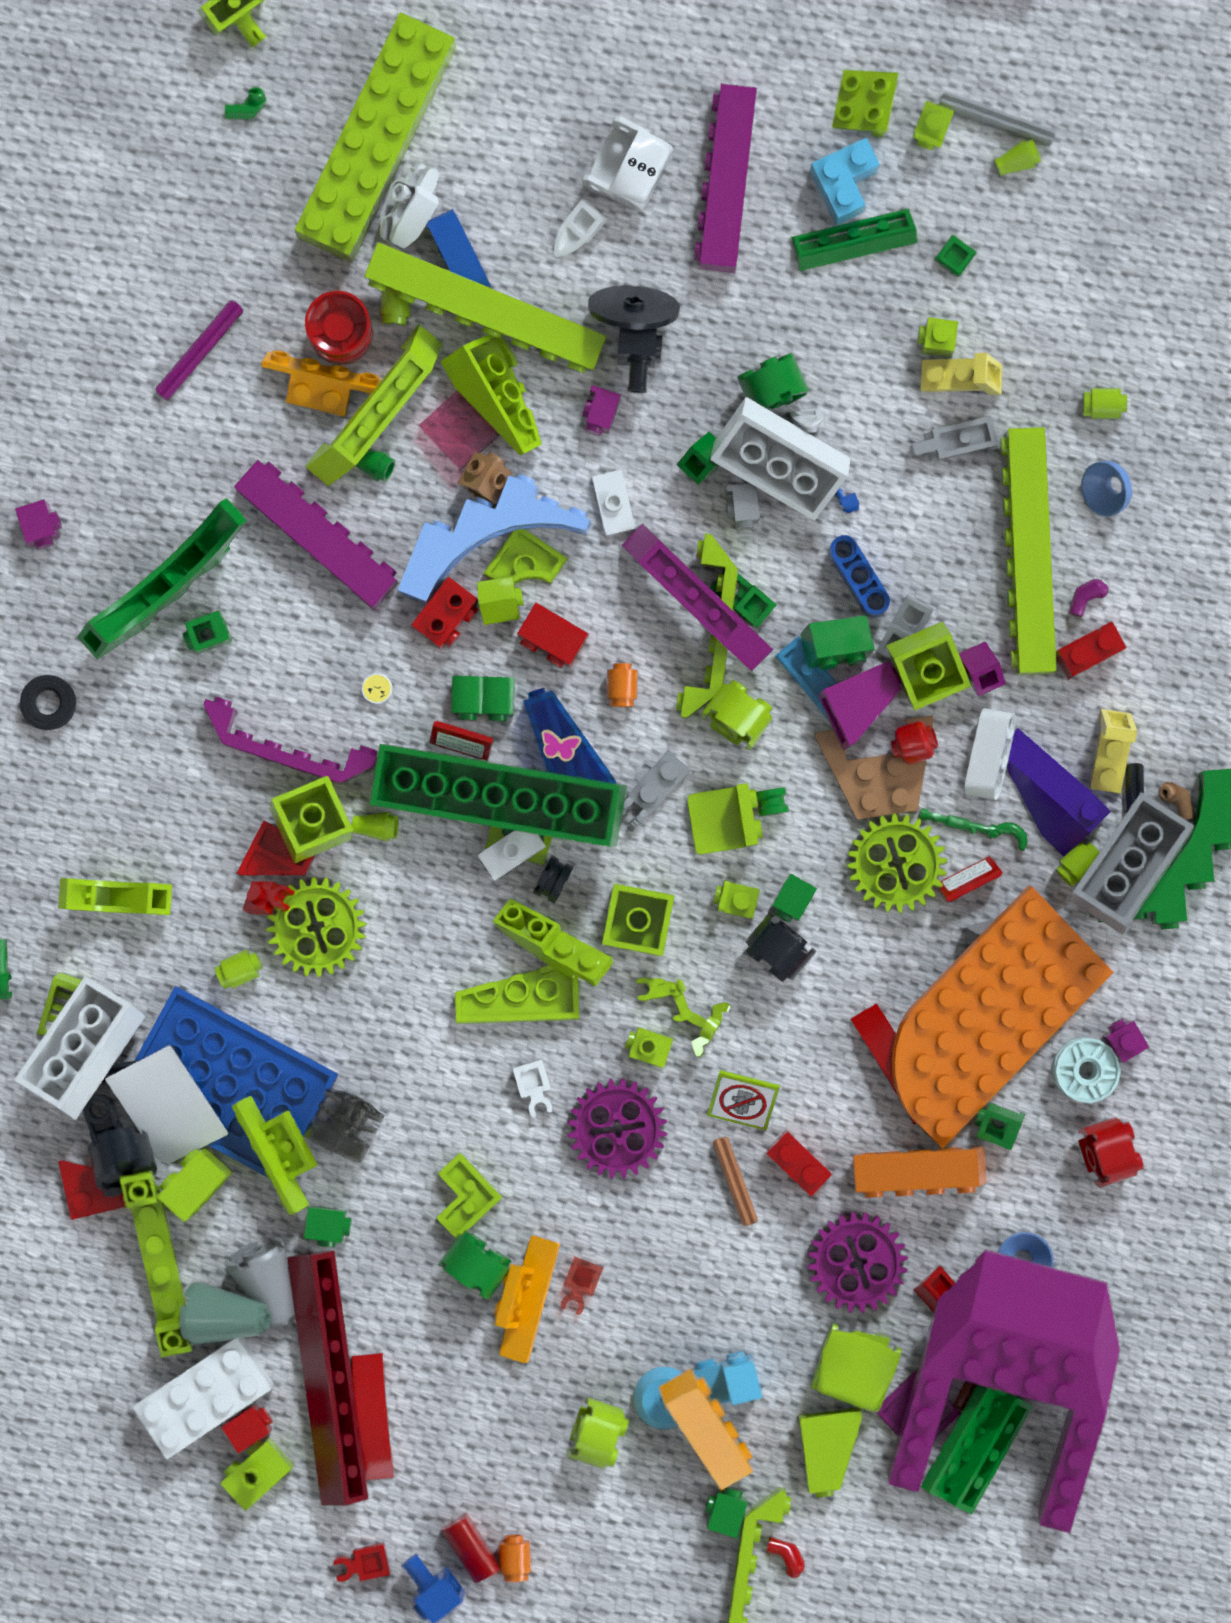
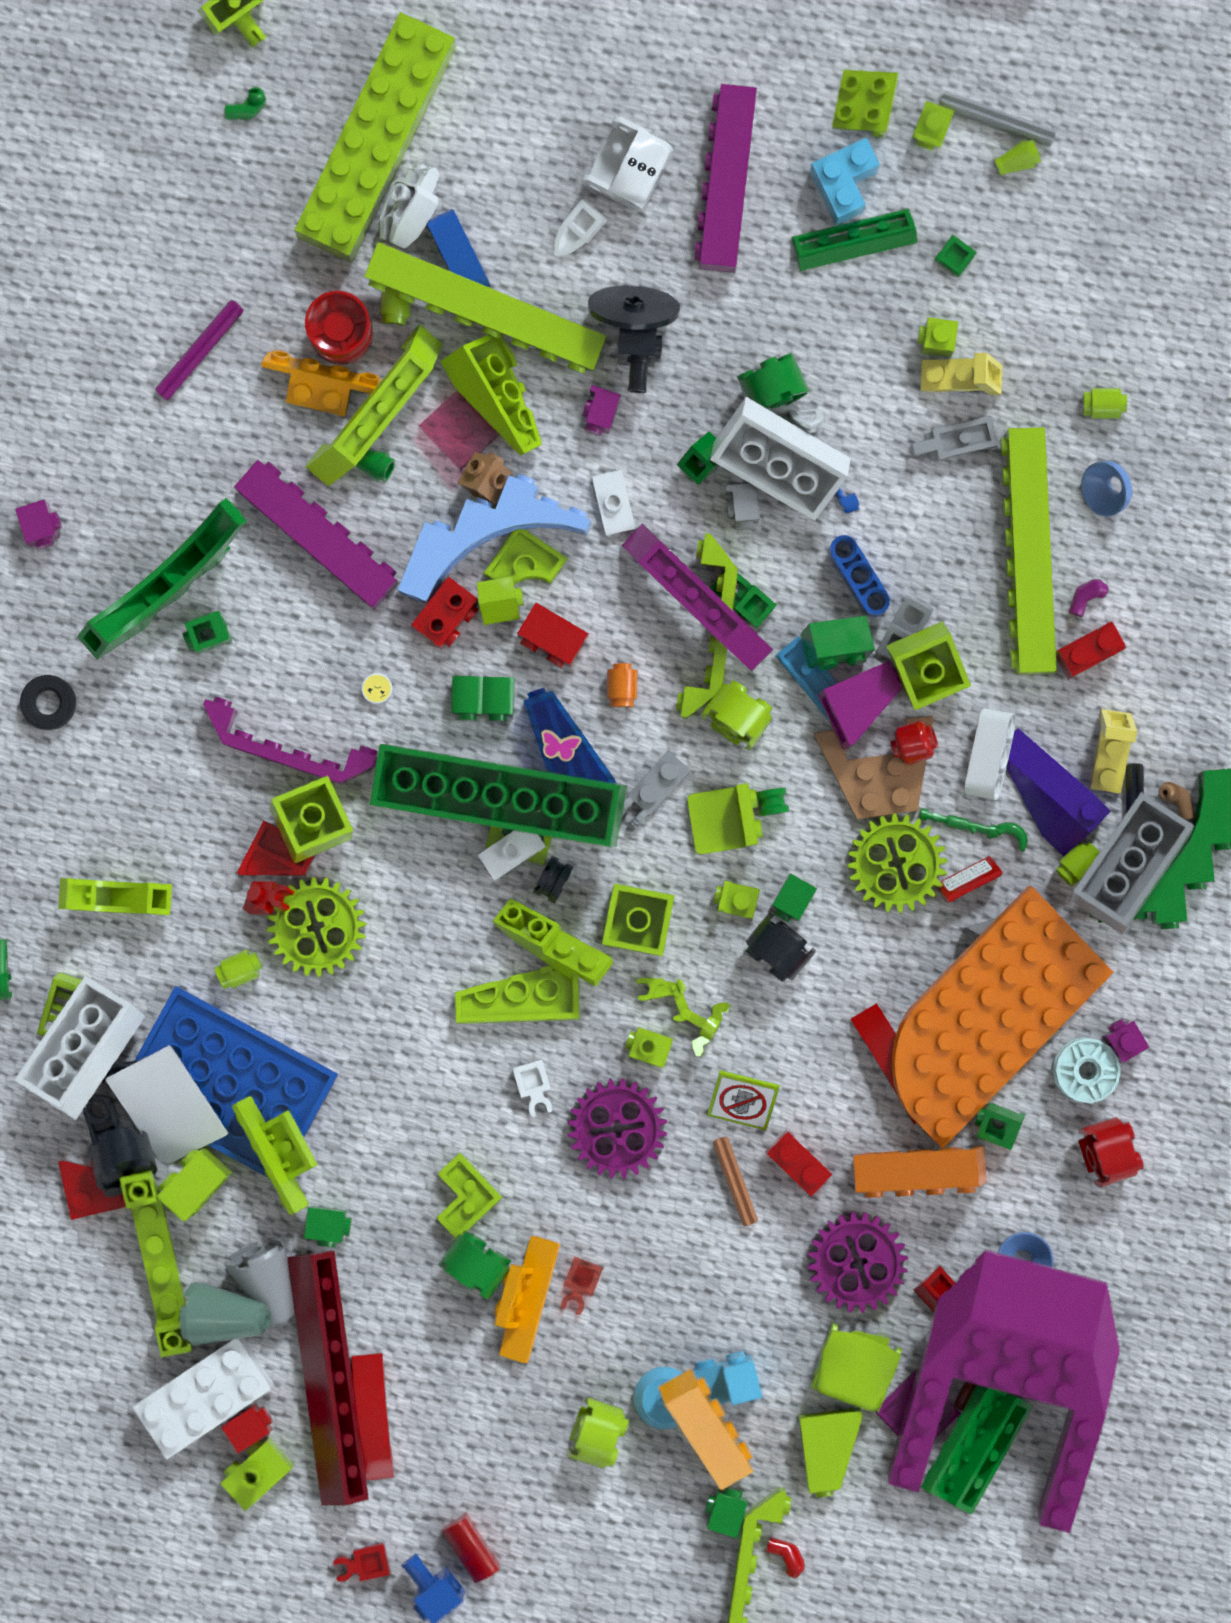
(344, 1125): clear smoke wheel -> none
(378, 825): lime cone -> none
(461, 740): slope -> none
(515, 1558): orange brick -> none
(982, 668): magenta brick -> none

